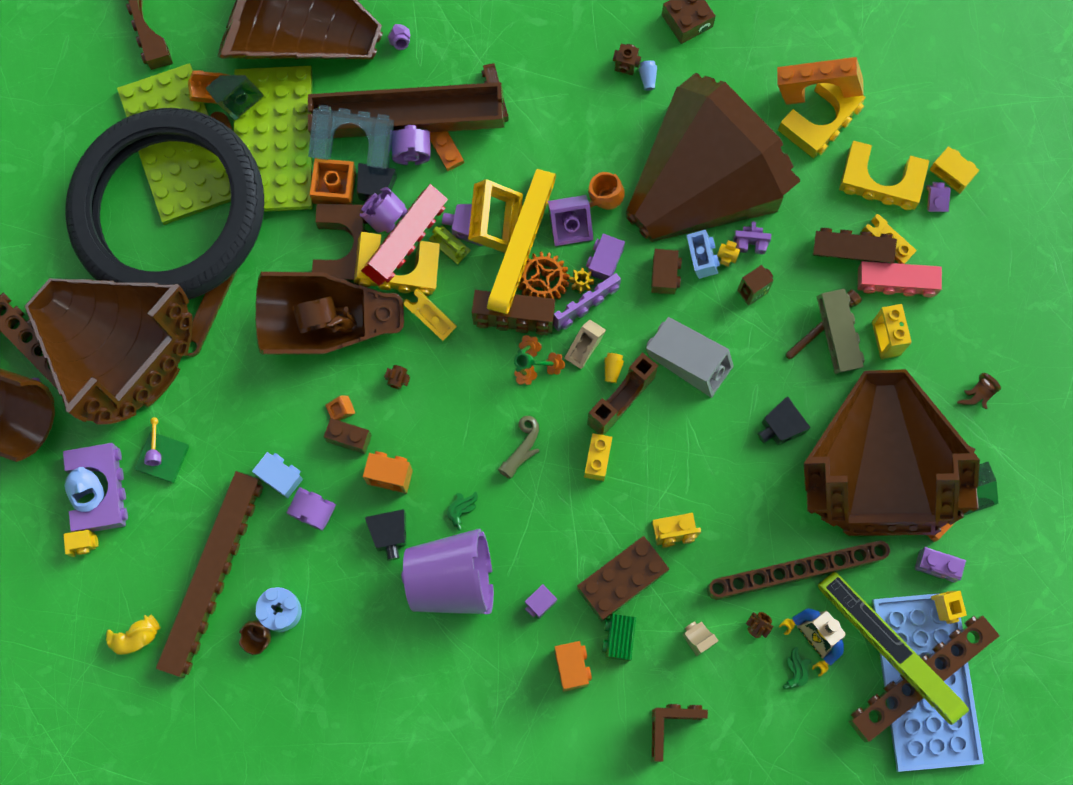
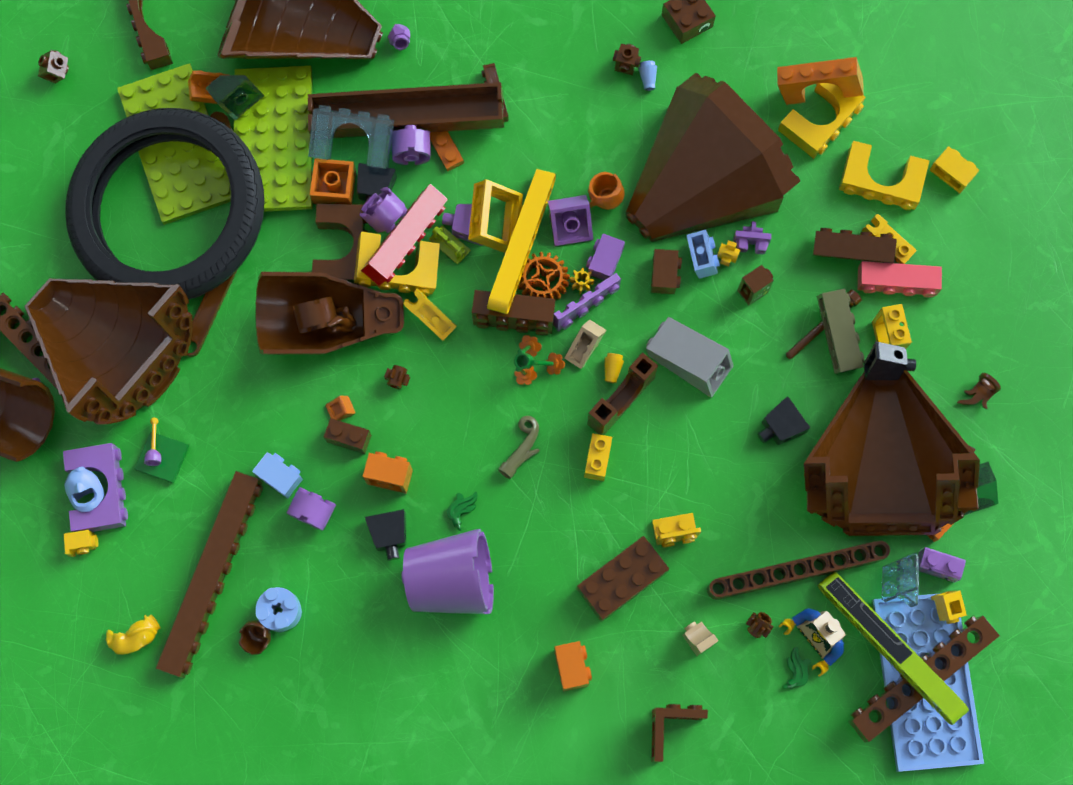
(53, 66): none -> brick
(540, 602): medium lavender brick -> none
(620, 637): green brick -> none
(887, 362): none -> black torso
(901, 580): none -> clear light blue bracket
(938, 197): medium lavender bracket -> none

